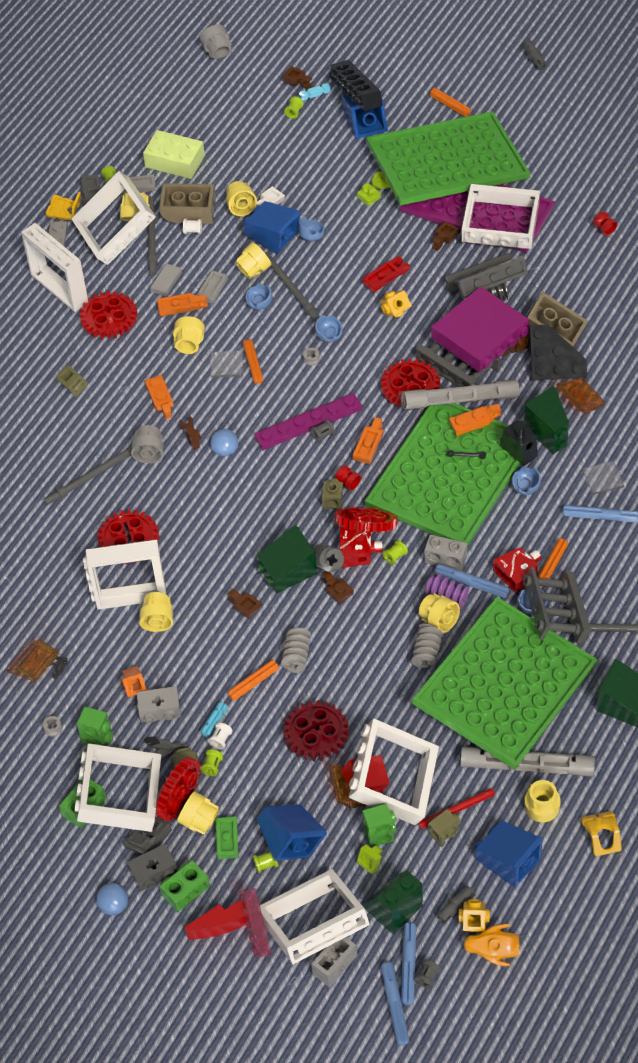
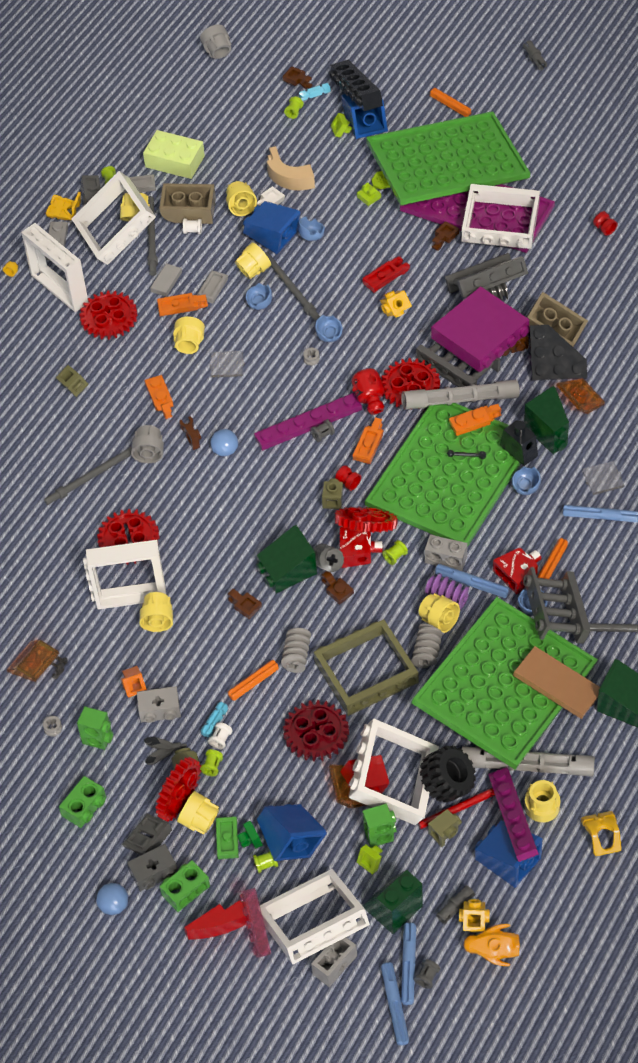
(10, 268): none -> yellow hinge
(113, 816): white window -> none
(249, 836): none -> green tile
(253, 361): orange axle -> none
(287, 176): none -> tan arch
(340, 125): none -> lime tile
(369, 389): none -> red piece
(377, 692): none -> olive window
(447, 774): none -> black tyre
(513, 814): none -> magenta plate
(557, 682): none -> medium nougat tile

